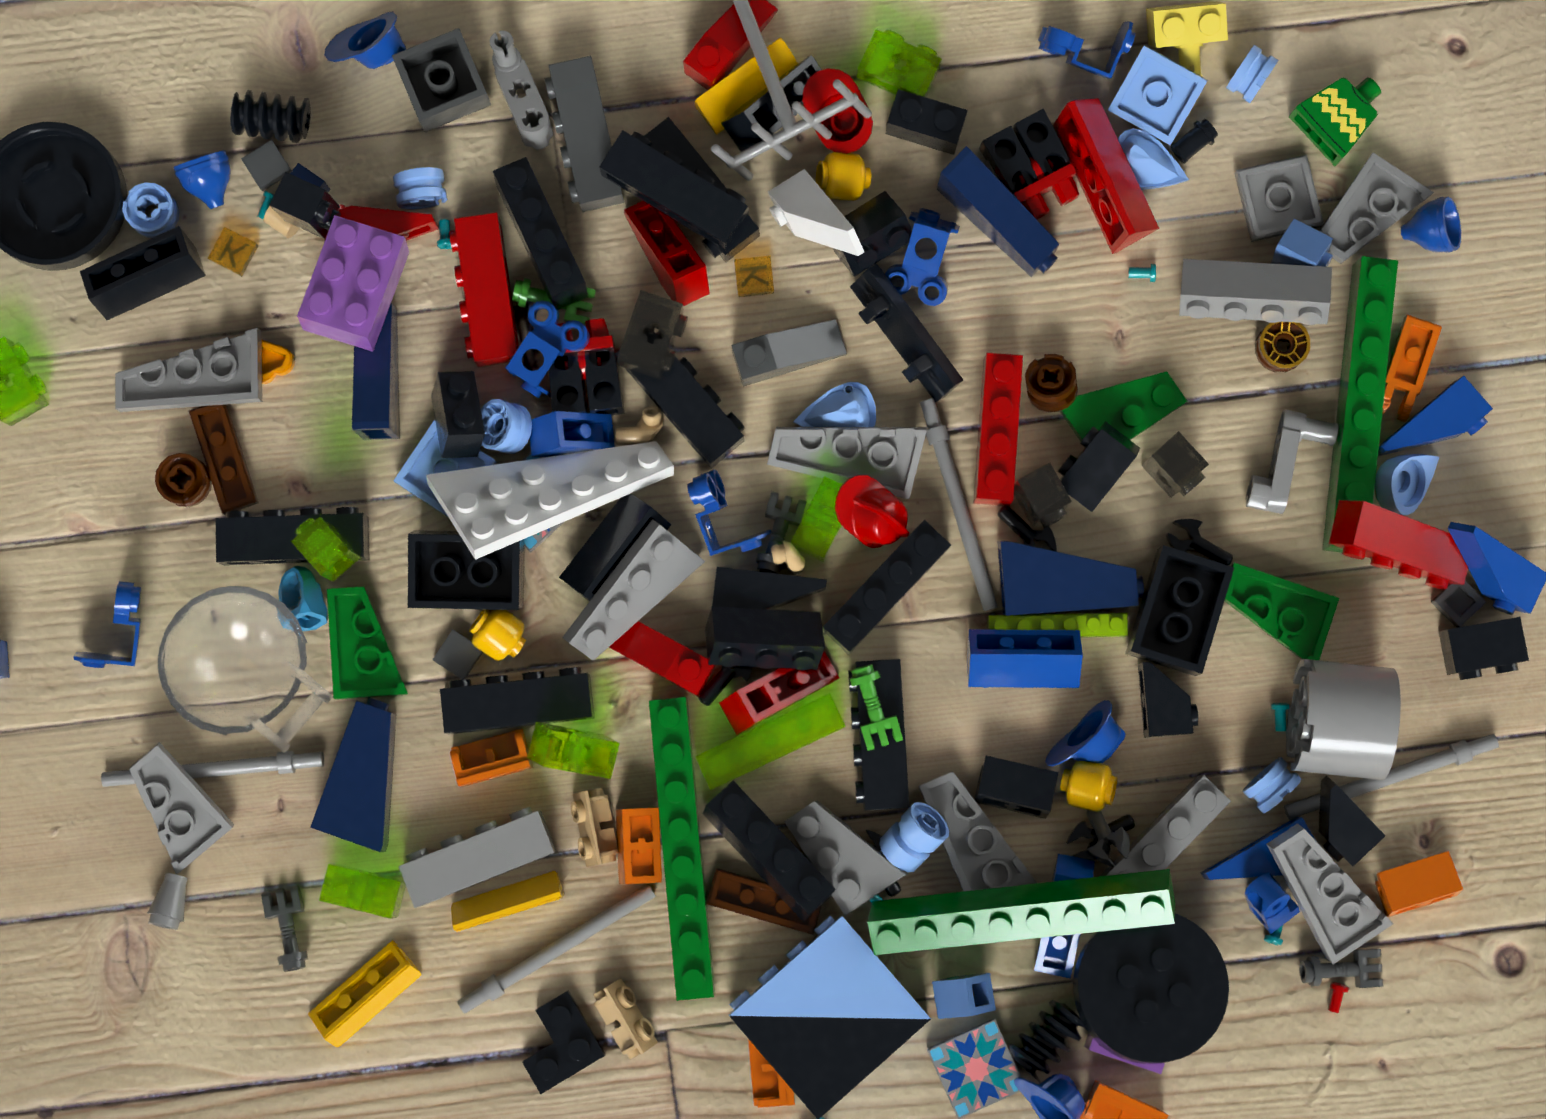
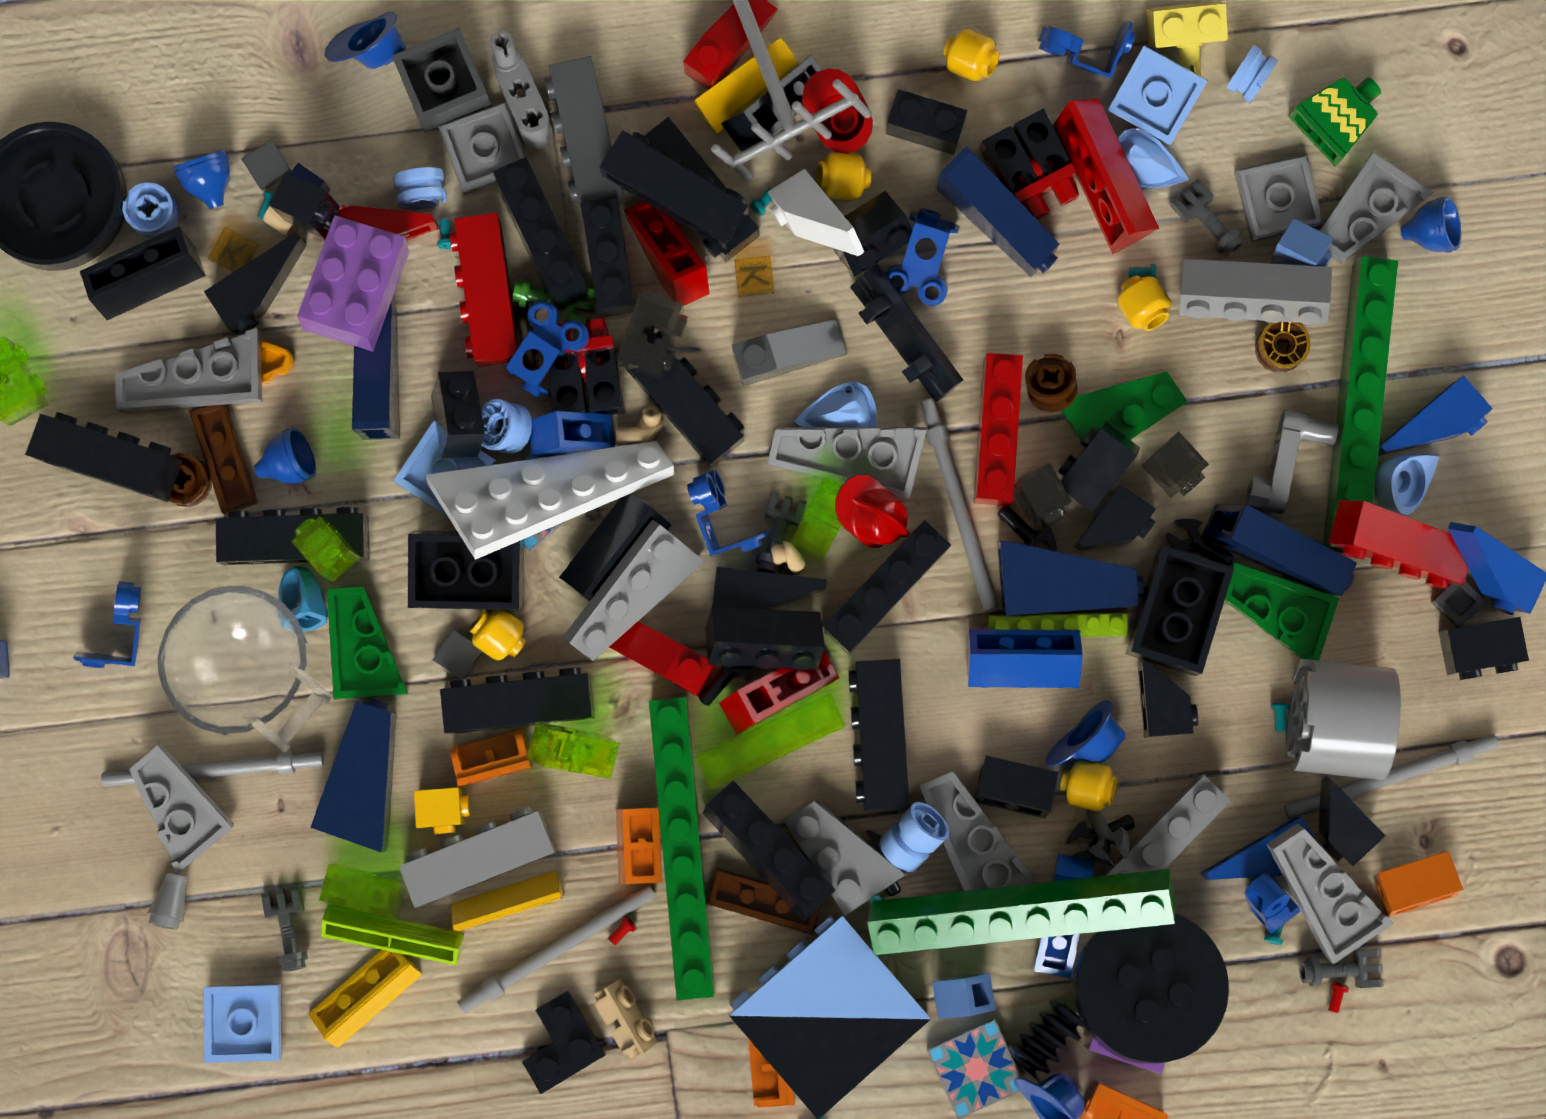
(104, 457): none -> black brick
(242, 1023): none -> light blue plate
(253, 287): none -> black slope
(270, 118): black piece -> none
(287, 458): none -> blue helmet
(392, 934): none -> lime piece
(441, 809): none -> yellow brick
(481, 145): none -> light grey tile
(589, 812): tan hinge -> none
(608, 257): none -> black brick
(626, 926): none -> red piece
(760, 205): none -> teal piece
(878, 723): bright green hinge -> none
(887, 50): clear neon green brick -> none
(971, 55): none -> yellow head
(1118, 521): none -> black slope
(1144, 302): none -> yellow head
(1194, 140): black pin -> none
(1228, 240): none -> dark grey hinge
(1272, 785): light blue wheel -> none
(1279, 548): none -> dark blue slope
(1410, 362): orange hinge -> none

